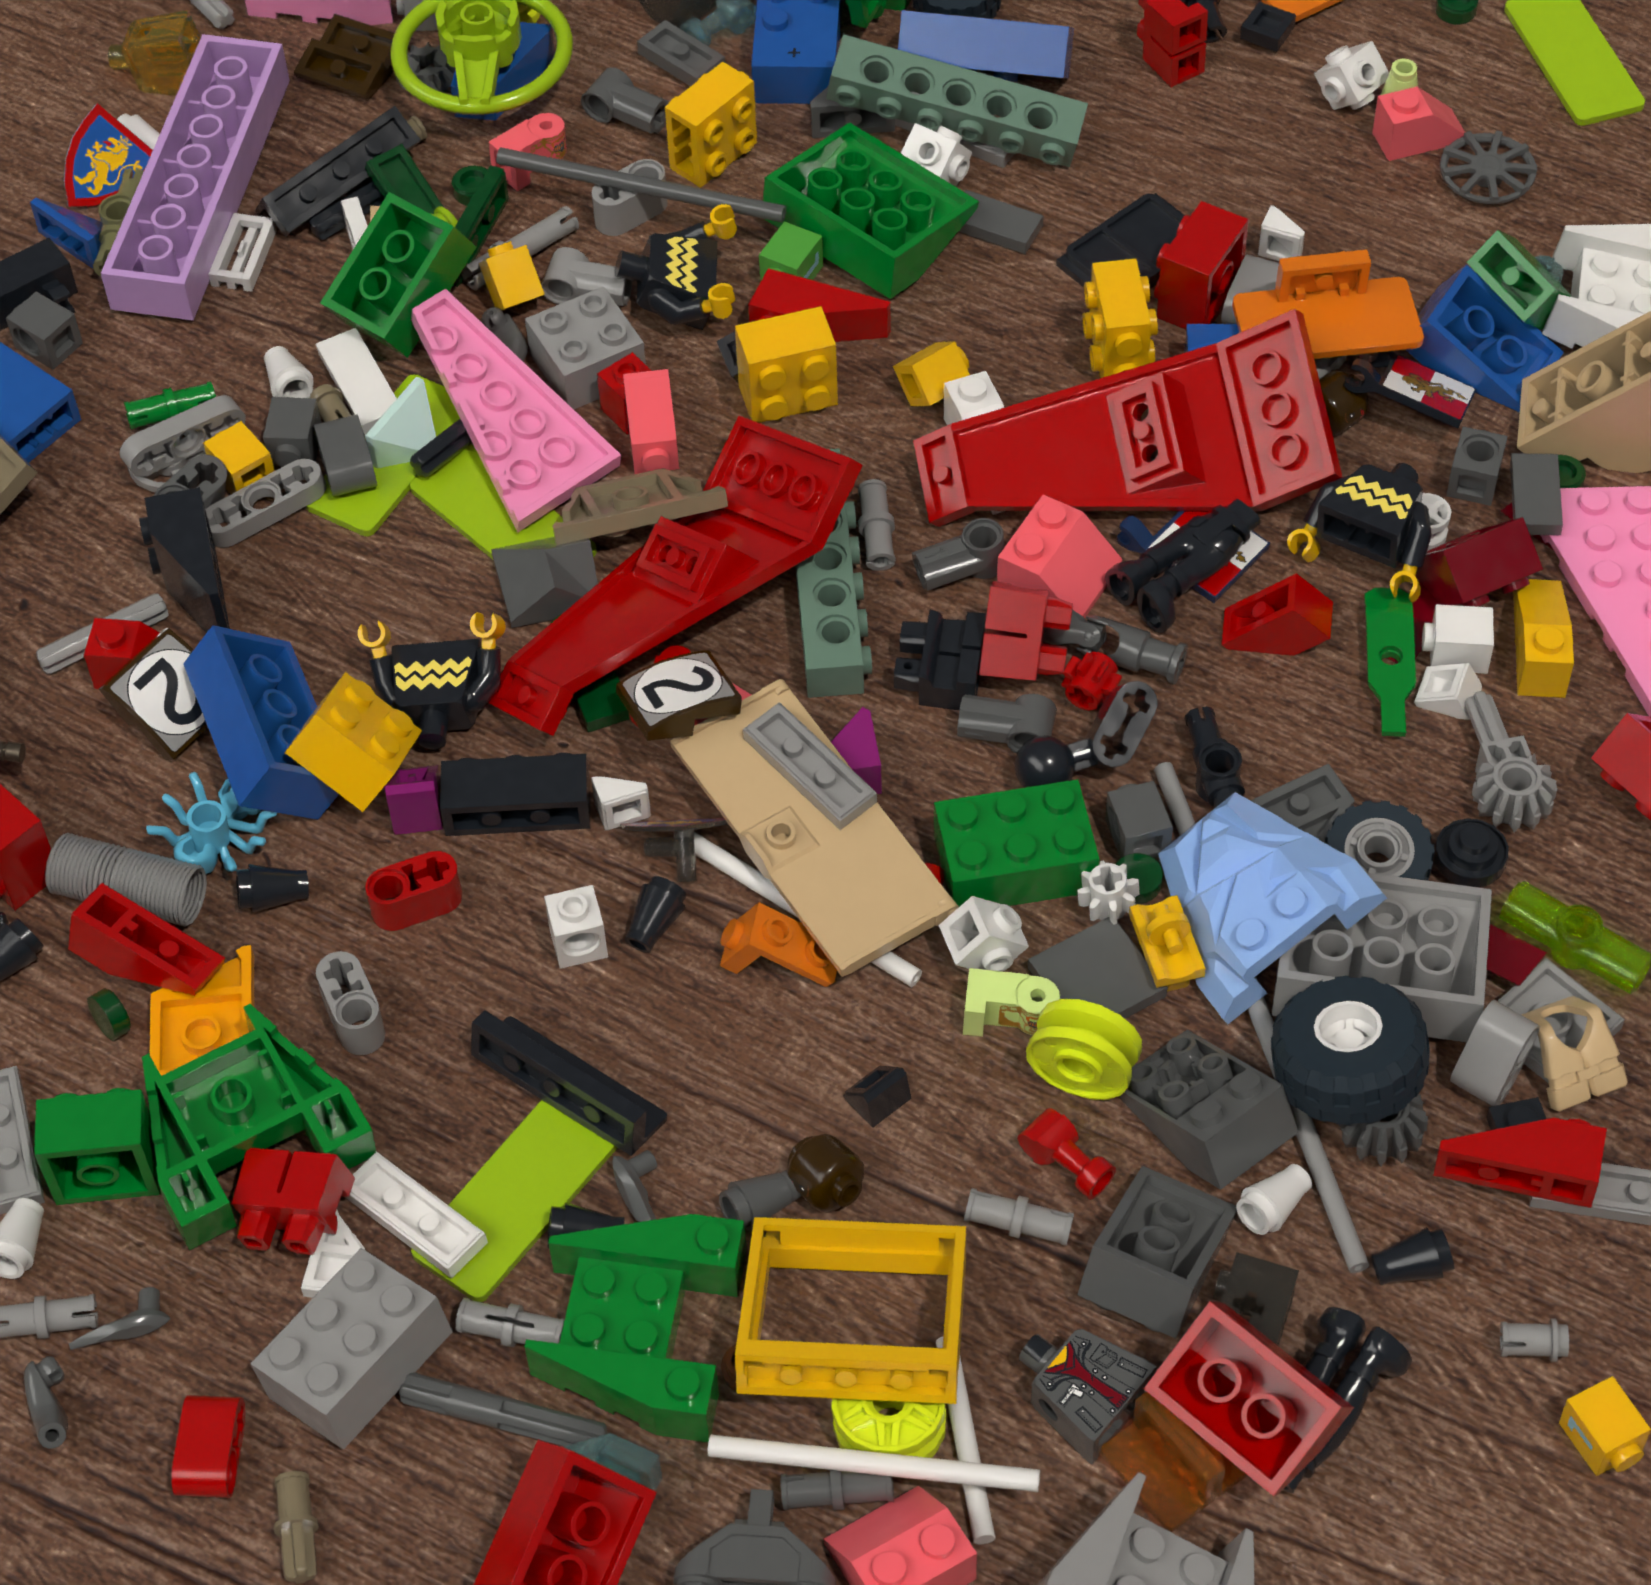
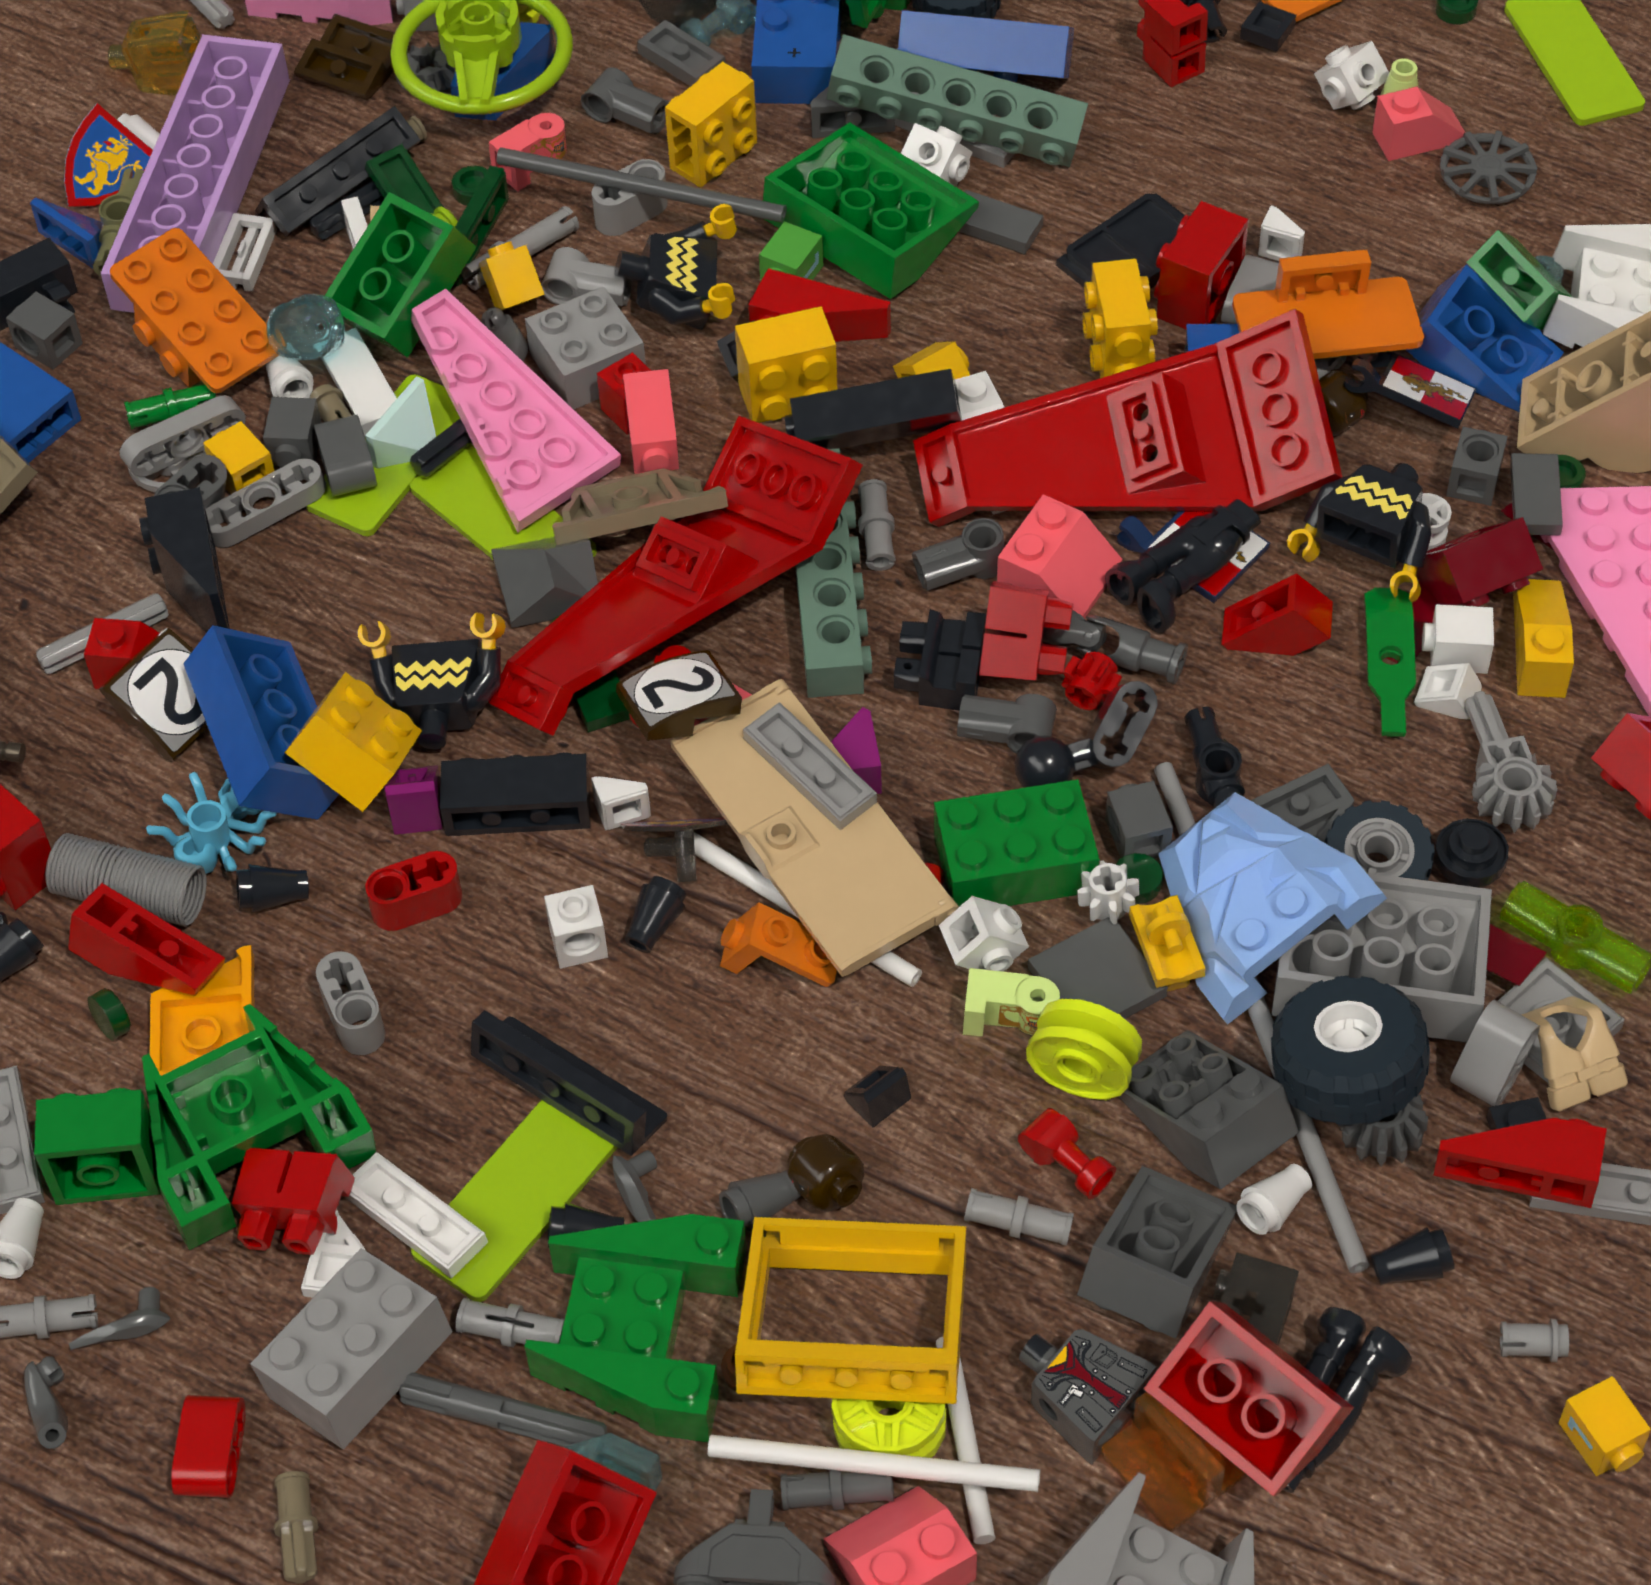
(191, 313): none -> orange bracket
(295, 331): none -> clear light blue helmet
(876, 411): none -> black brick

